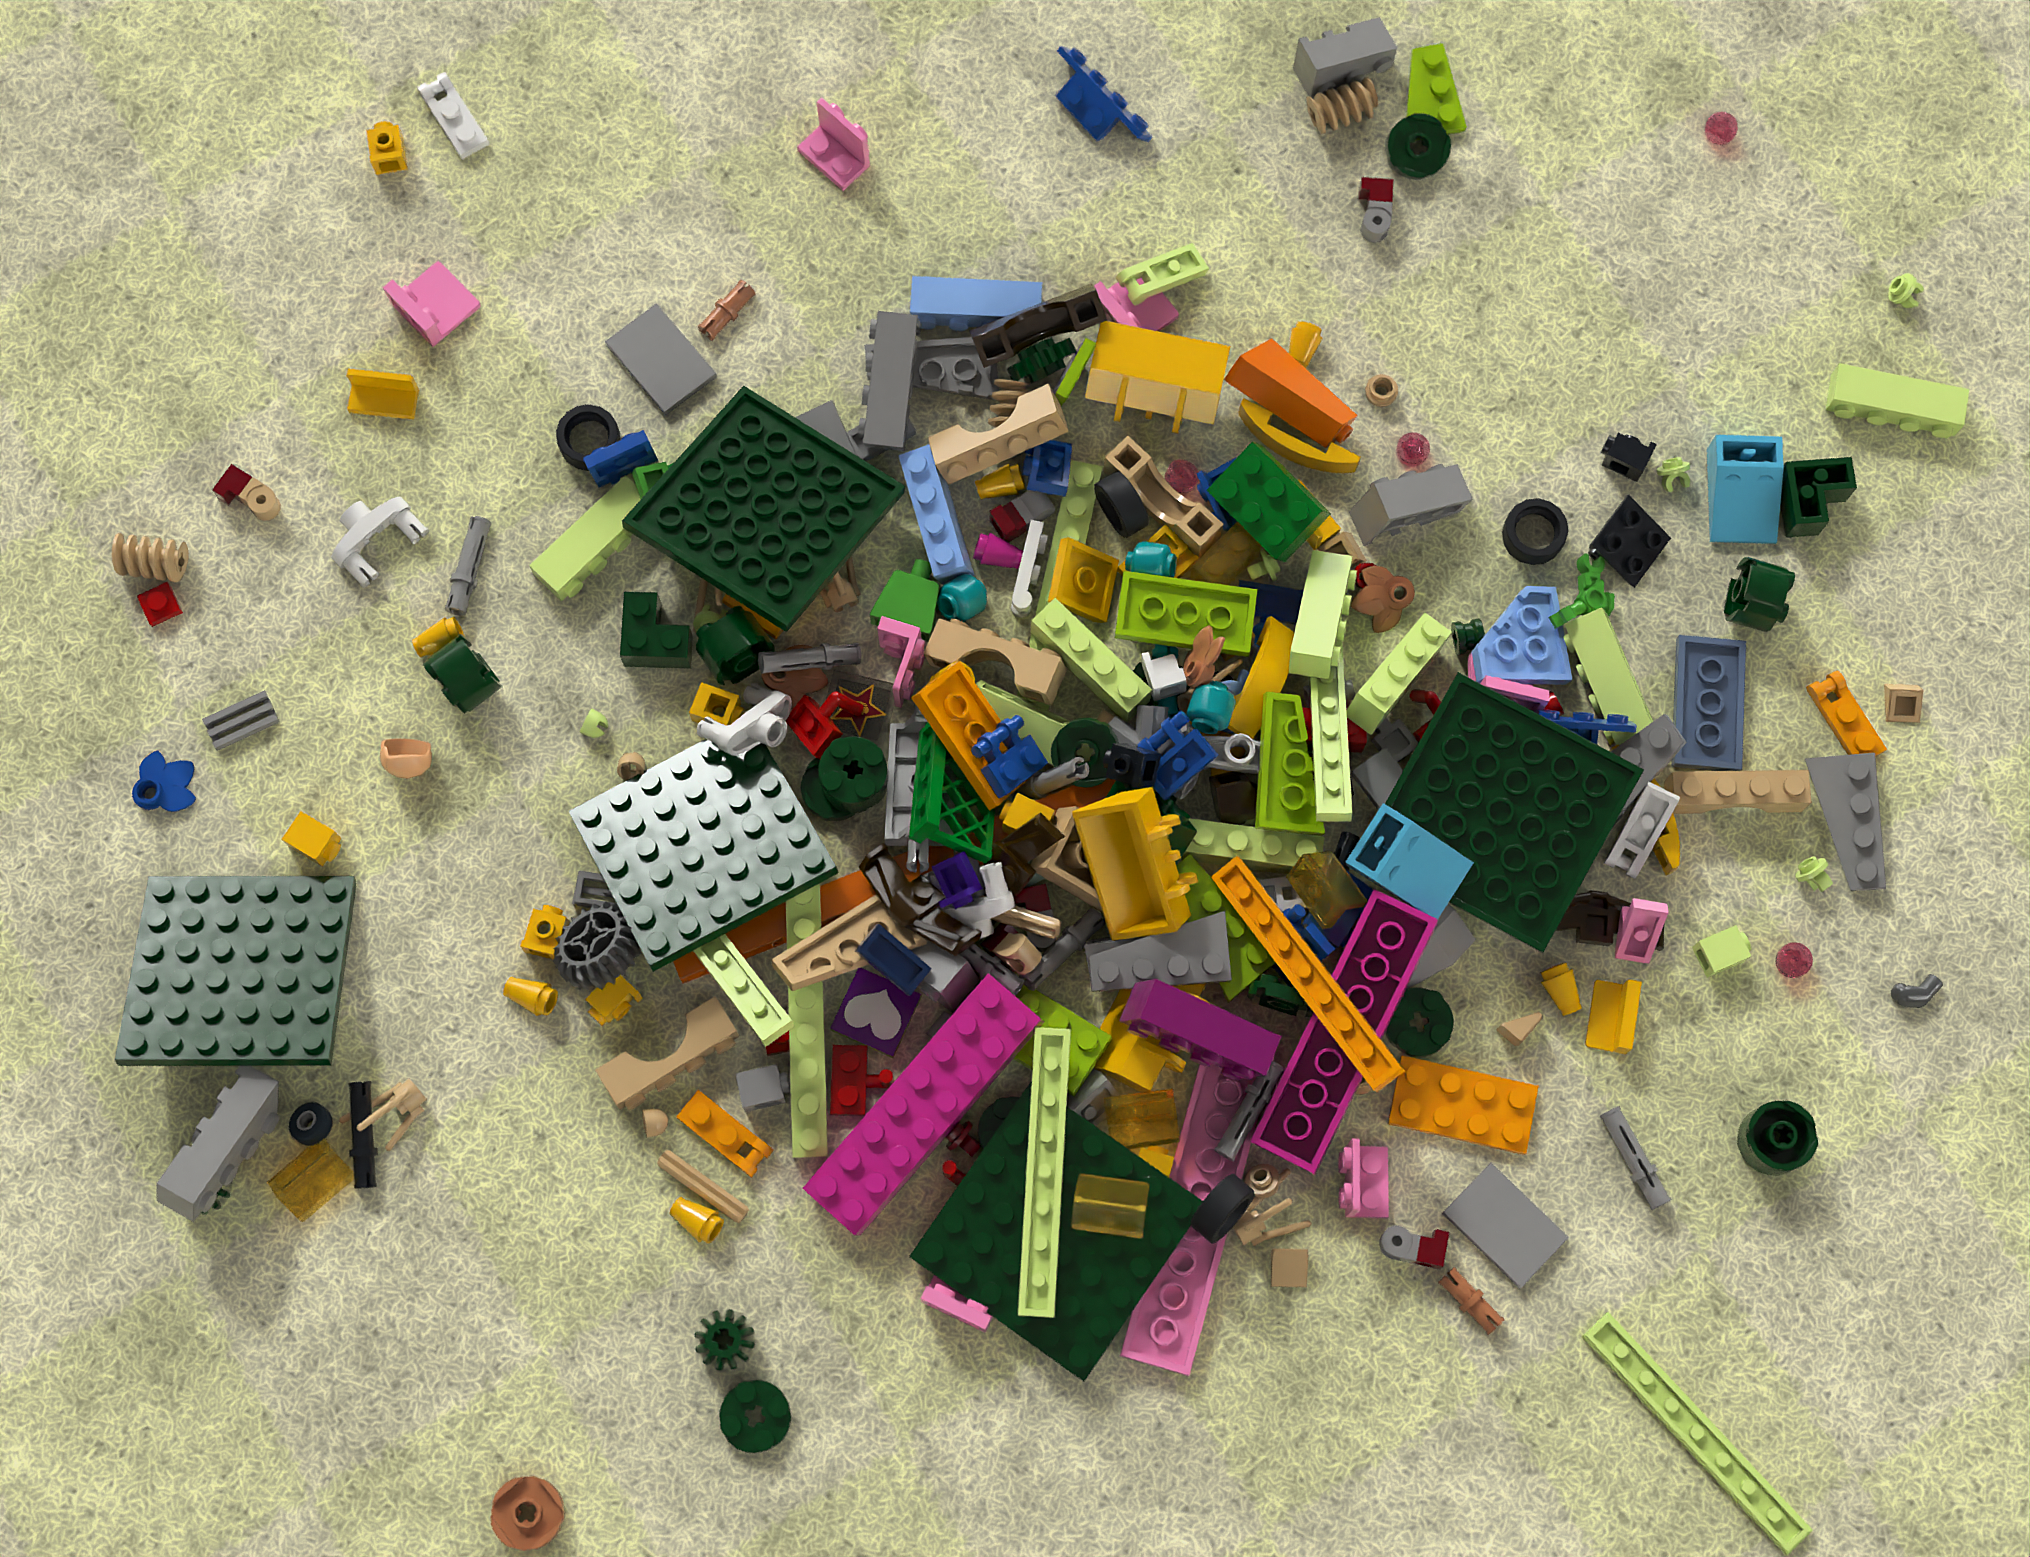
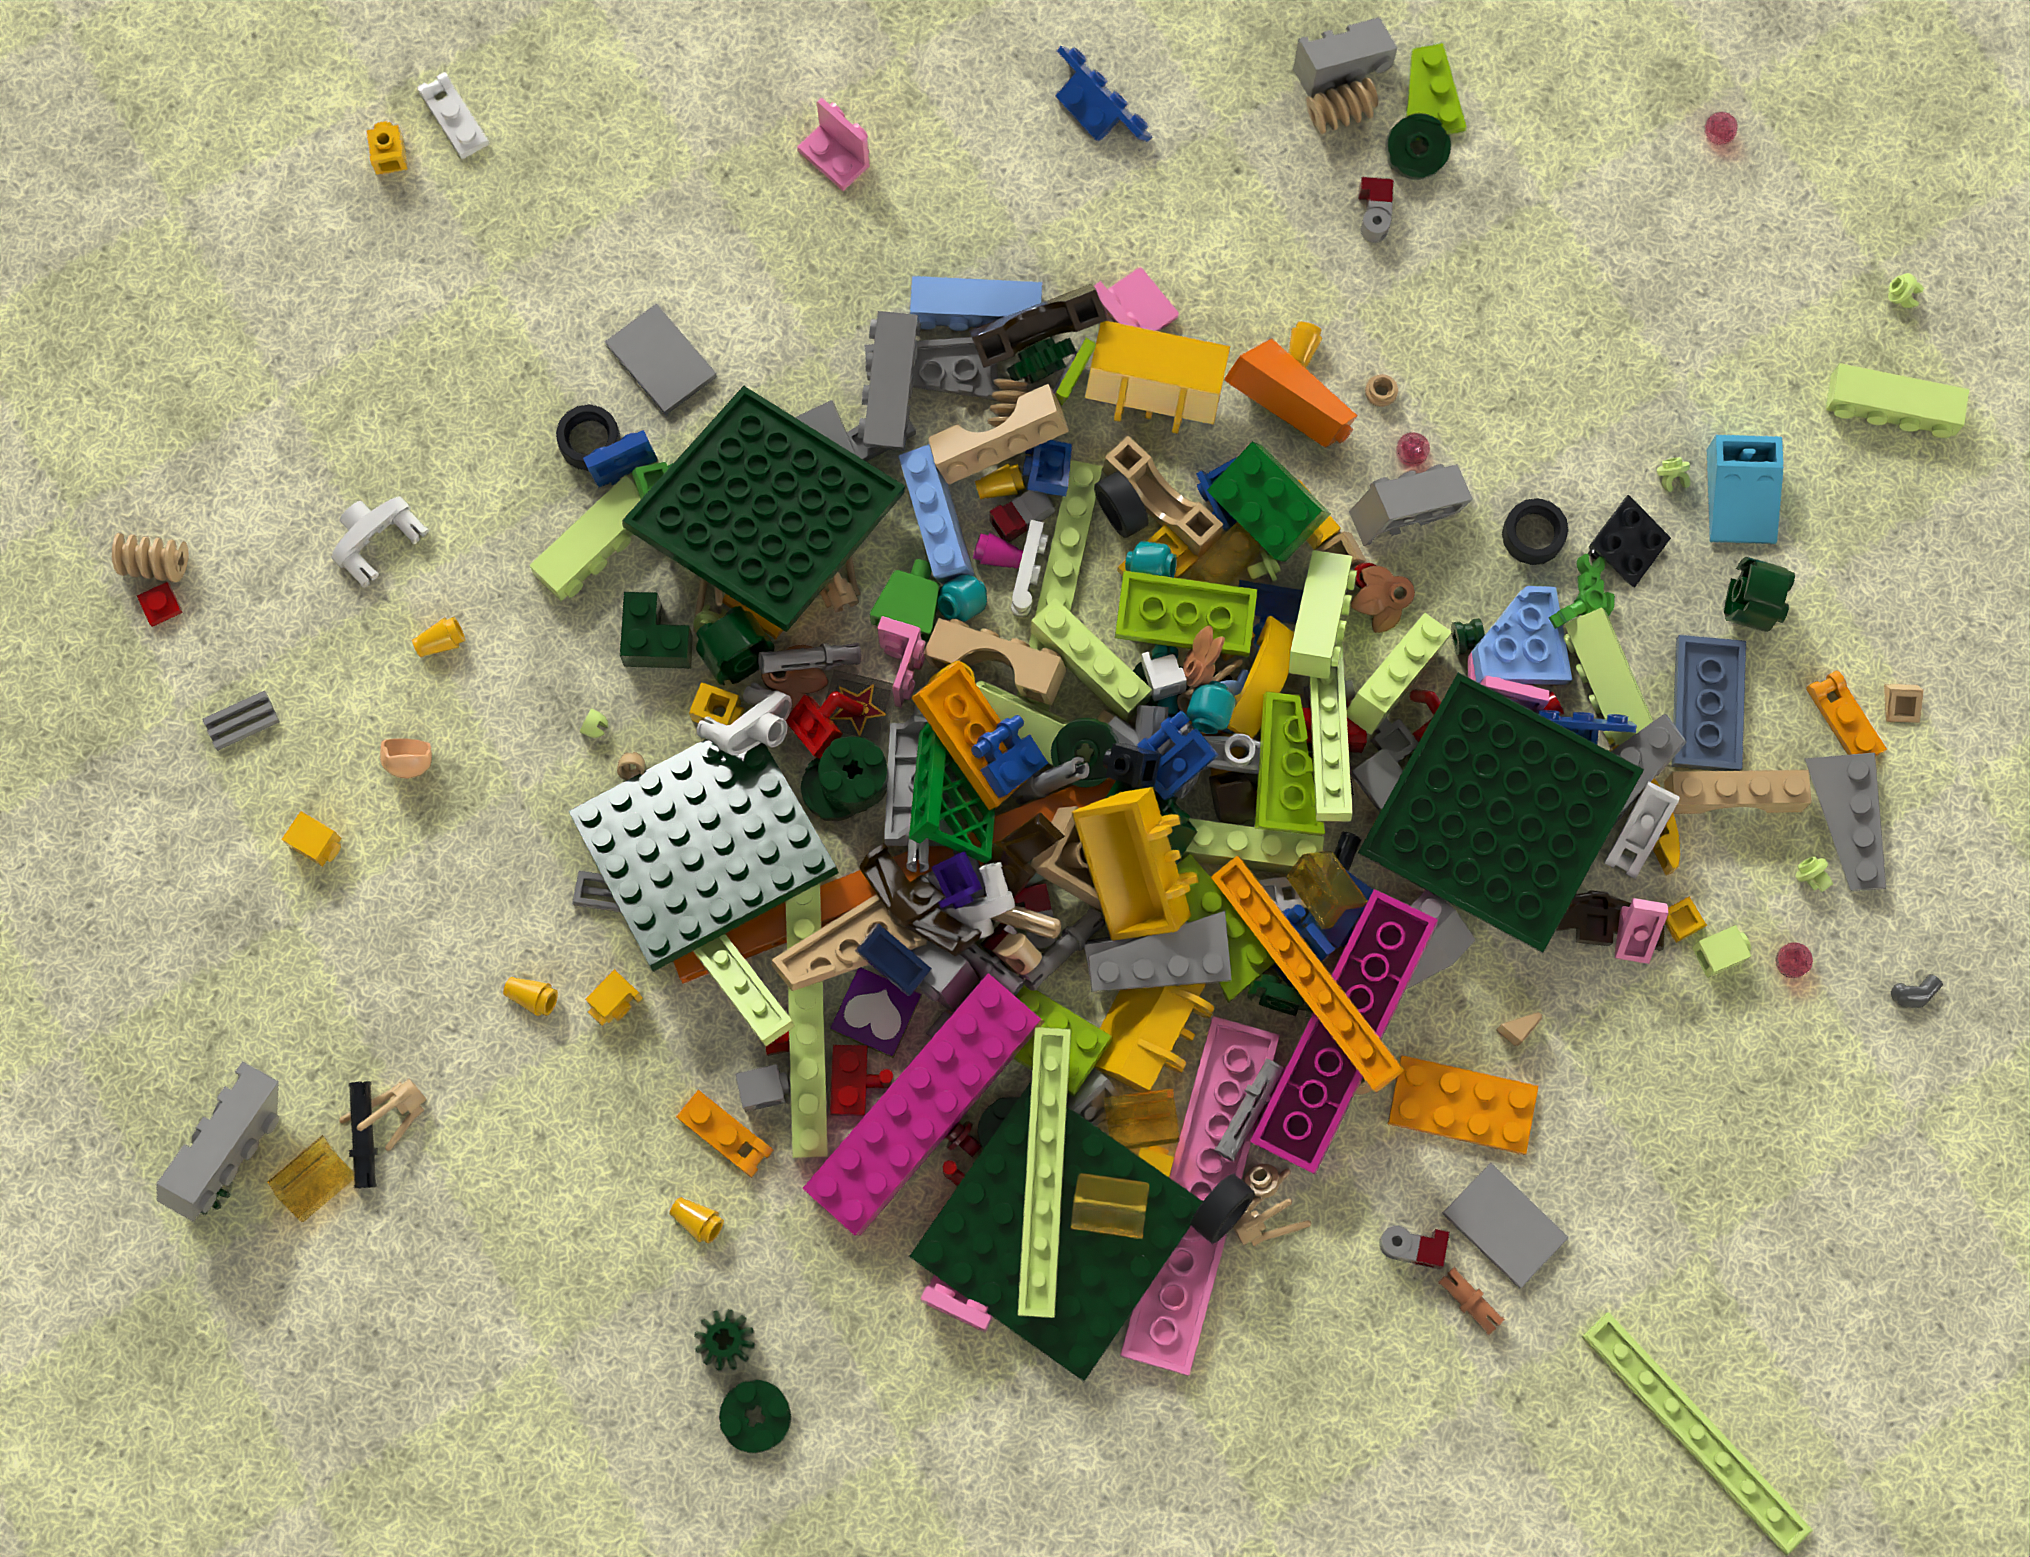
(168, 780): blue plate -> none
(237, 971): plate -> none
(249, 491): leg -> none
(317, 1130): black wheel -> none
(382, 394): yellow panel -> none
(433, 302): bright pink bracket -> none
(463, 674): dark green brick -> none
(465, 576): light grey pin -> none
(543, 944): yellow brick -> none
(547, 1516): nougat plate -> none
(596, 948): dark grey gear -> none
(630, 1078): tan arch -> none
(655, 1121): tan hinge -> none
(703, 1186): tan axle -> none
(726, 309): nougat pin -> none
(1021, 811): yellow brick -> none
(1083, 580): yellow plate -> none
(1162, 273): yellowish green plate -> none
(1181, 476): clear pink tile -> none
(1199, 1029): magenta brick -> none
(1289, 1267): tan slope -> none
(1334, 460): yellow slope -> none
(1366, 1181): bright pink bracket -> none
(1409, 862): medium azure slope -> none
(1435, 1034): dark green plate -> none
(1562, 988): yellow cone -> none
(1613, 1016): yellow panel -> none
(1626, 455): black brick -> none
(1636, 1159): light grey pin -> none
(1684, 919): none -> yellow tile
(1797, 1137): dark green brick -> none
(1807, 489): dark green brick -> none

